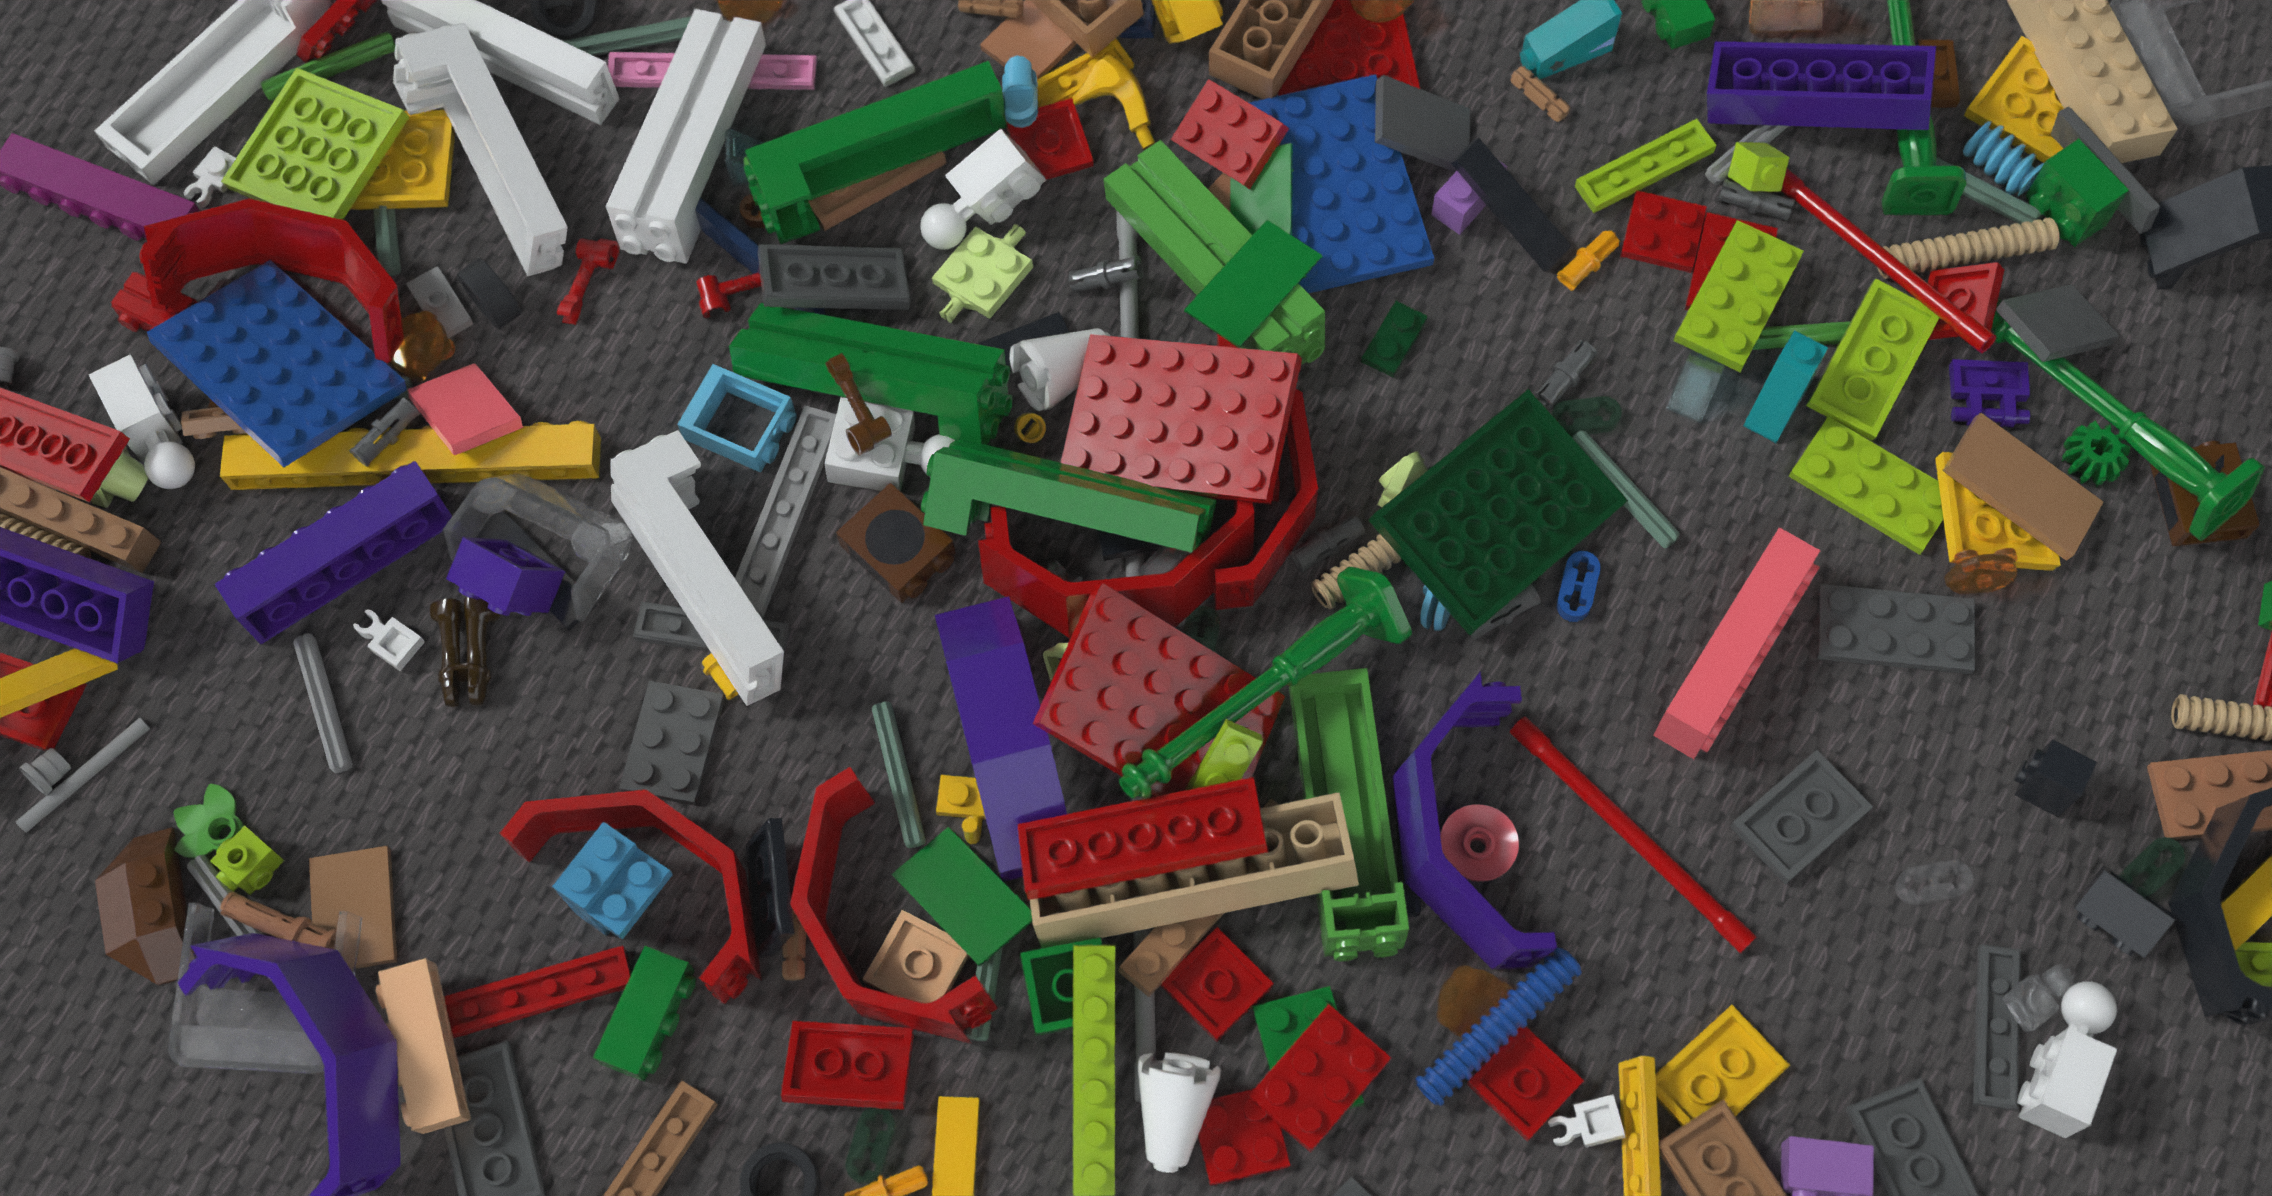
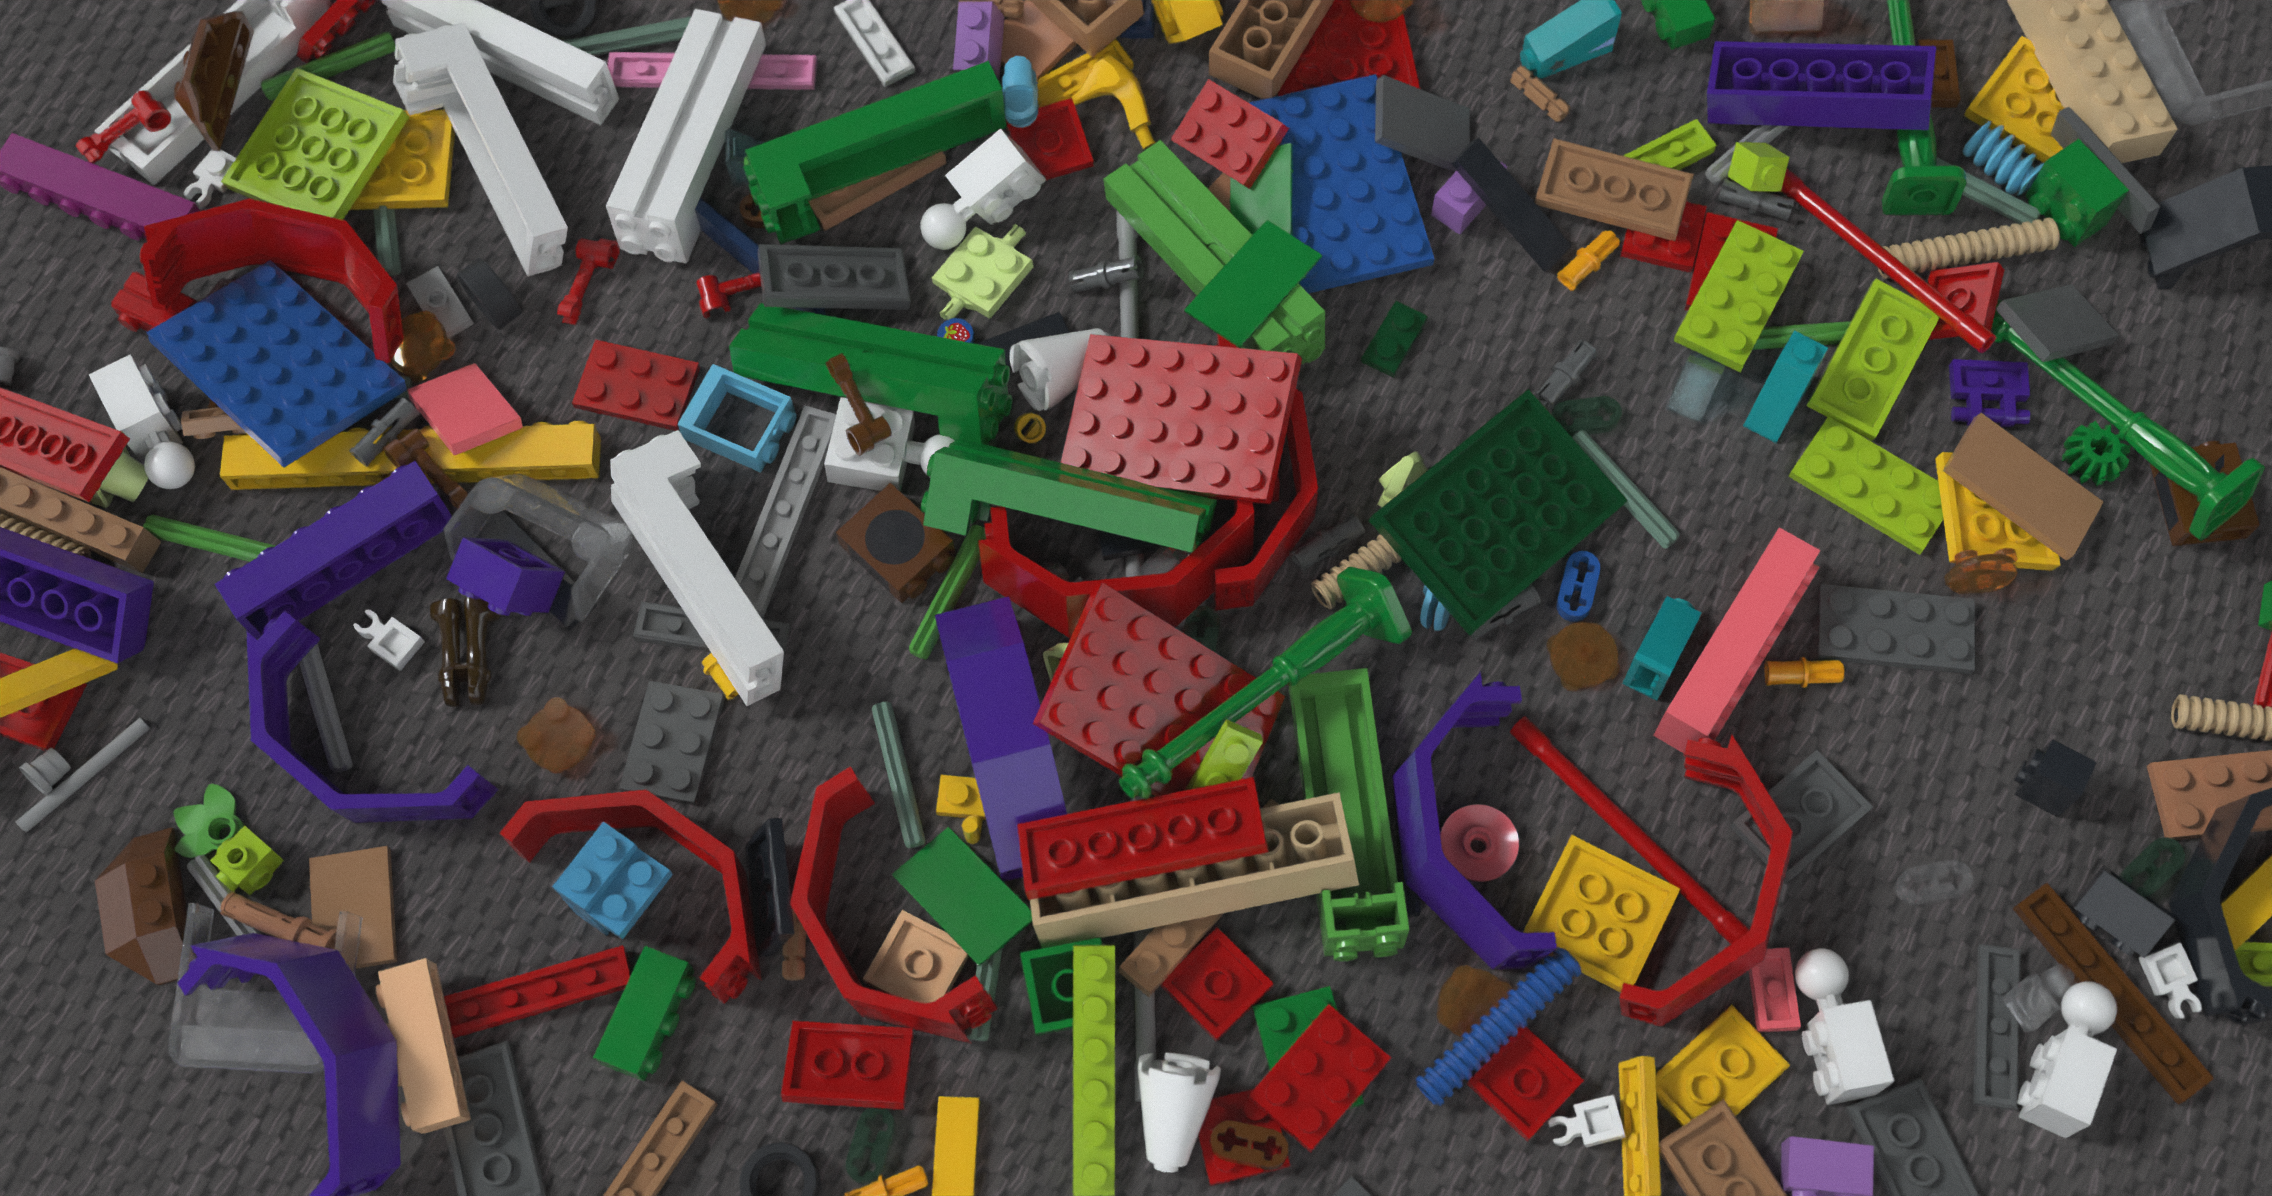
(146, 110): none -> red brick
(204, 538): none -> bright green axle
(214, 73): none -> reddish brown wedge
(269, 665): none -> dark purple panel
(411, 449): none -> reddish brown brick
(557, 736): none -> clear orange piece
(636, 385): none -> red plate
(948, 592): none -> bright green axle
(957, 330): none -> tile
(978, 36): none -> medium lavender brick
(1247, 1155): none -> reddish brown beam
(1583, 655): none -> clear orange piece
(1603, 912): none -> yellow plate
(1614, 189): none -> medium nougat tile
(1662, 647): none -> teal slope
(1728, 769): none -> red panel
(1774, 993): none -> coral plate
(1803, 672): none -> light orange axle
(1841, 1036): none -> white brick
(2136, 1018): none -> reddish brown plate
(2170, 973): none -> white plate

